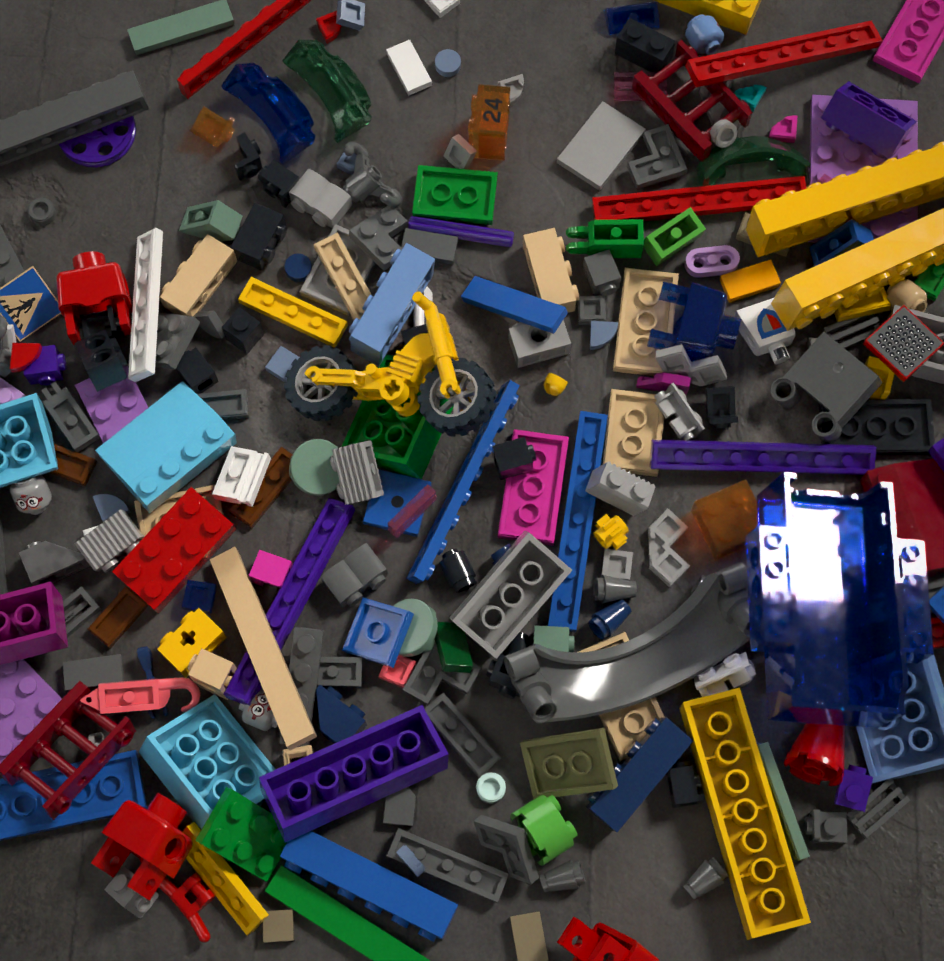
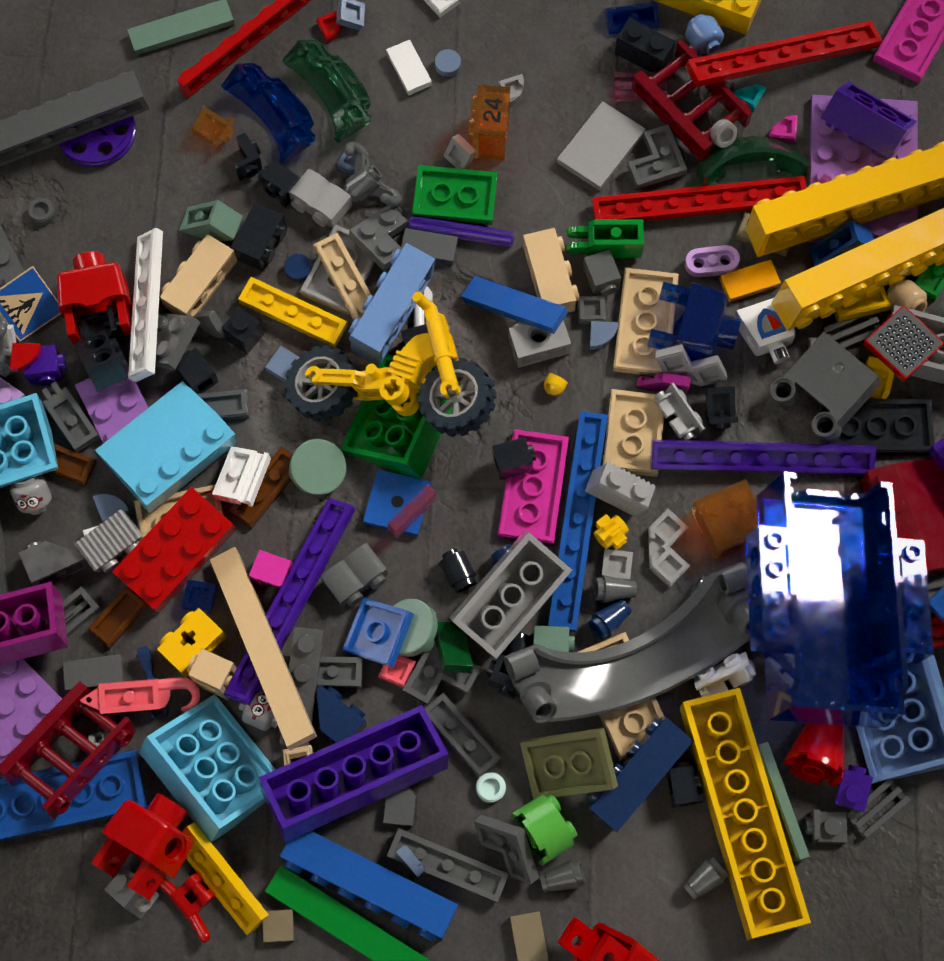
(243, 834): green plate -> none
(356, 472): light grey brick -> none
(459, 492): blue plate -> none
(673, 236): bright green brick -> none

